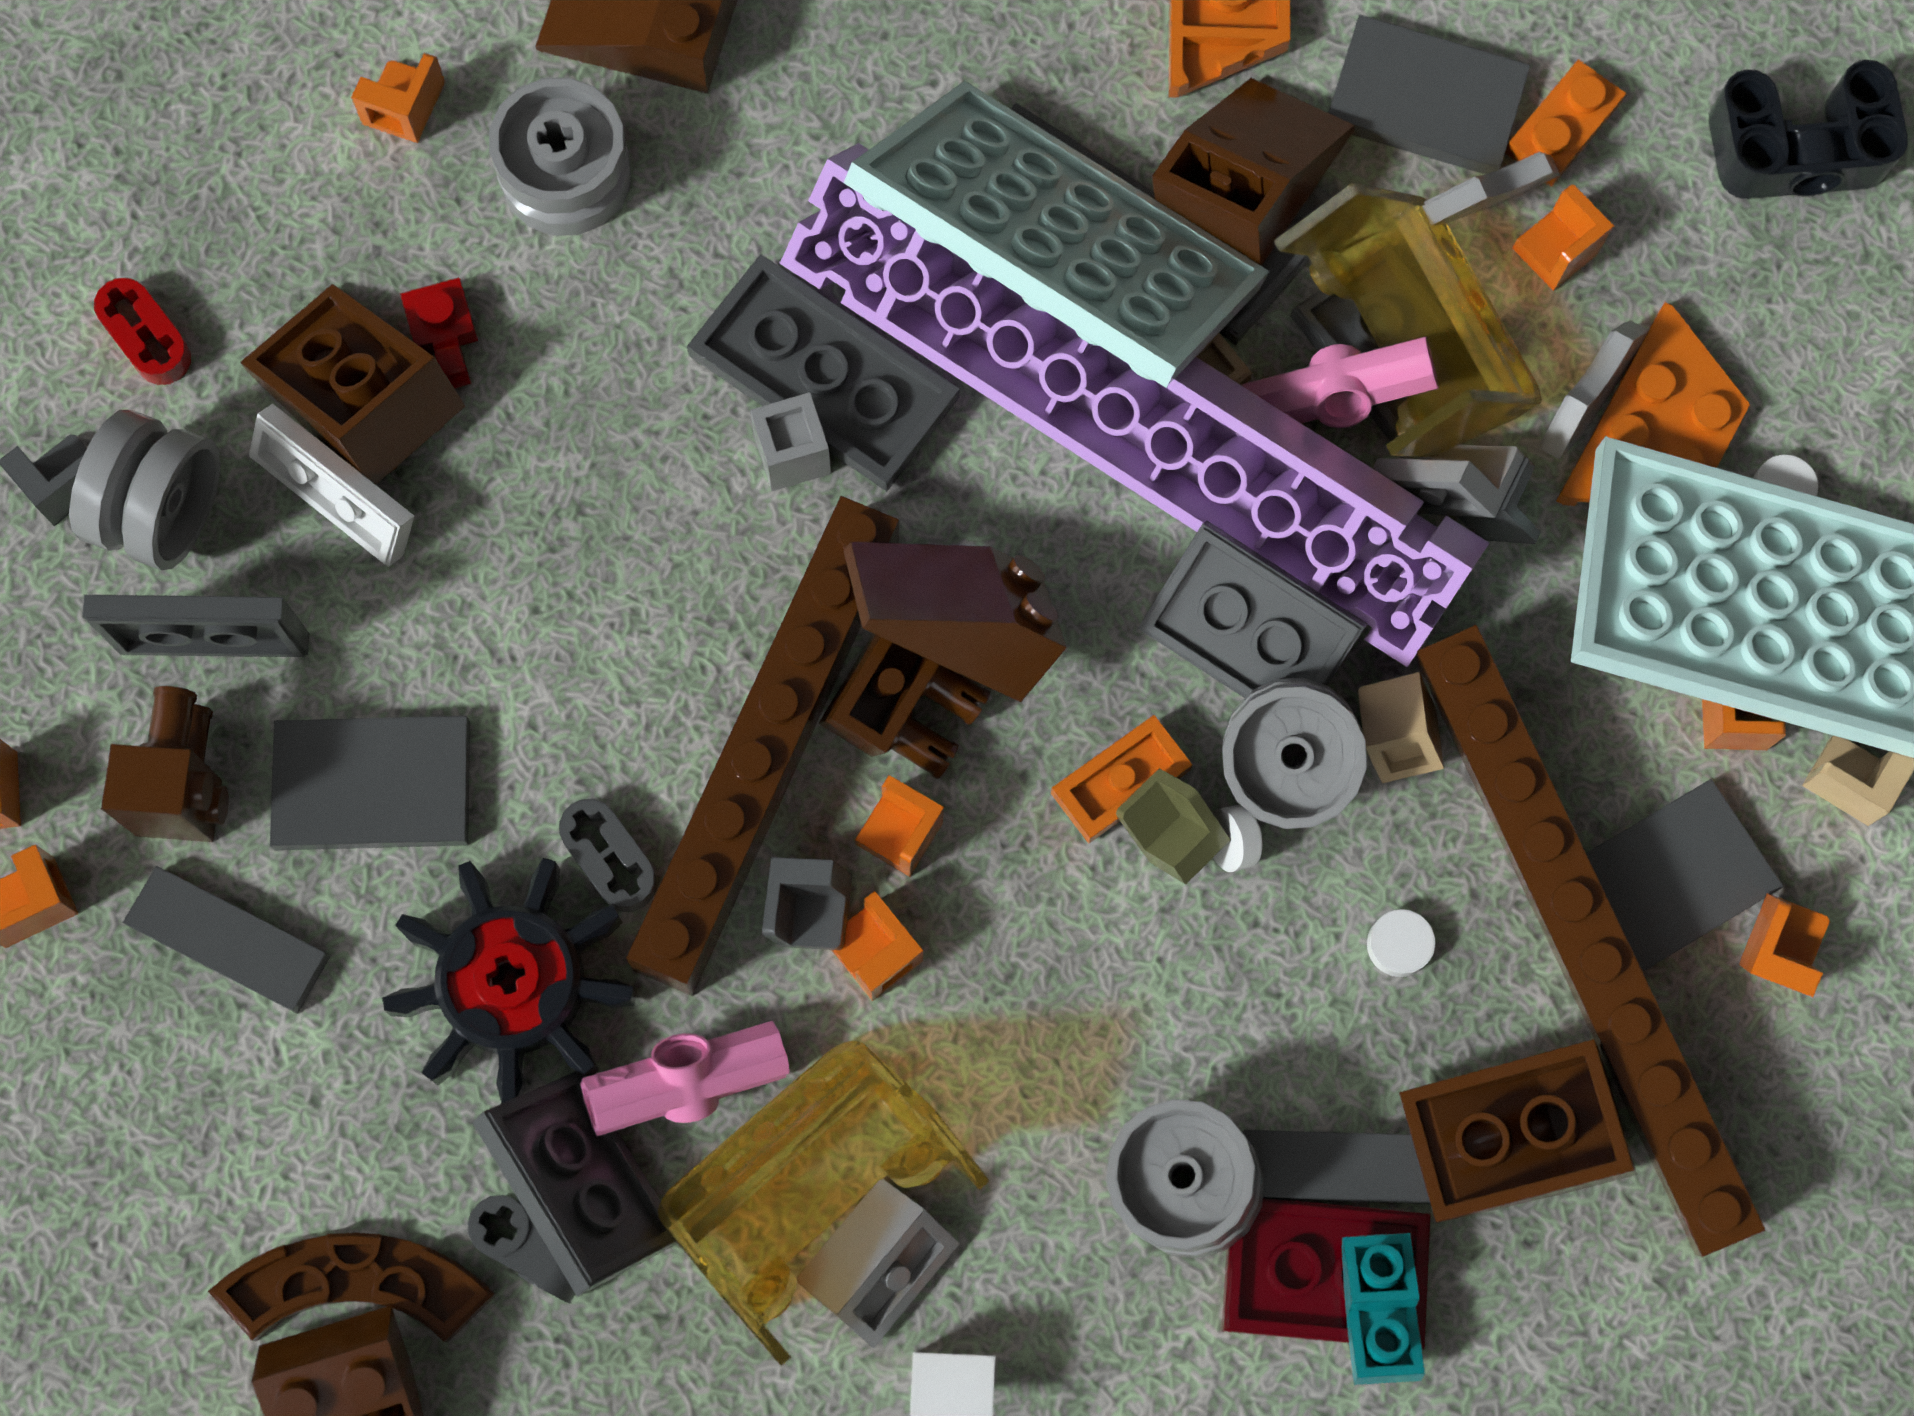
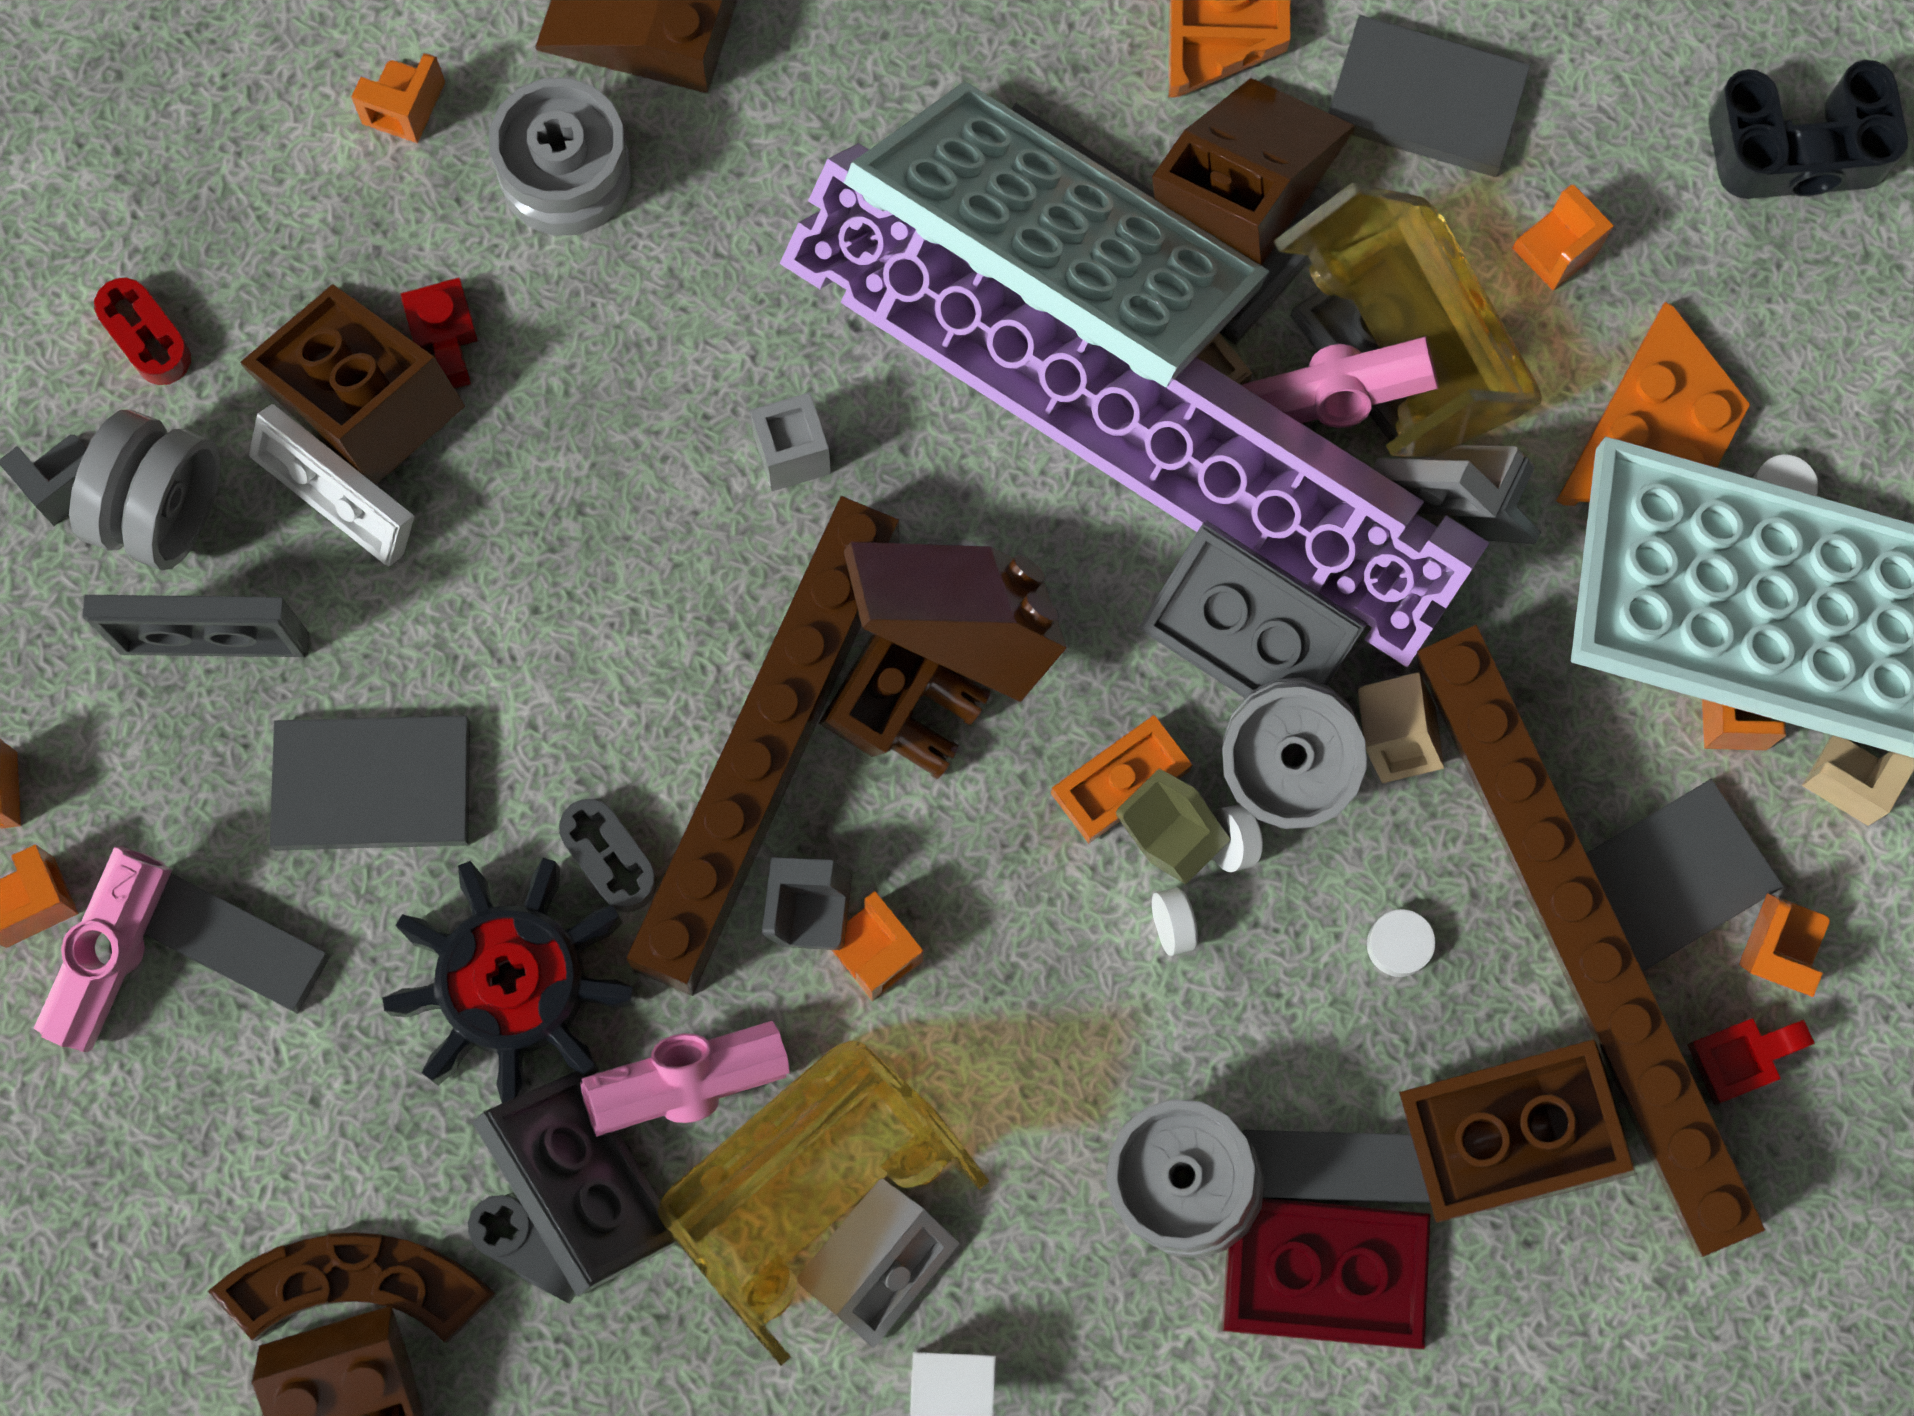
(84, 984): none -> bright pink piece
(164, 783): reddish brown brick -> none
(788, 340): dark grey plate -> none
(901, 826): orange panel -> none
(1174, 921): none -> white tile
(1382, 1309): teal slope -> none
(1490, 189): light grey tile -> none
(1567, 118): orange plate -> none
(1593, 388): light grey tile -> none
(1742, 1059): none -> red plate

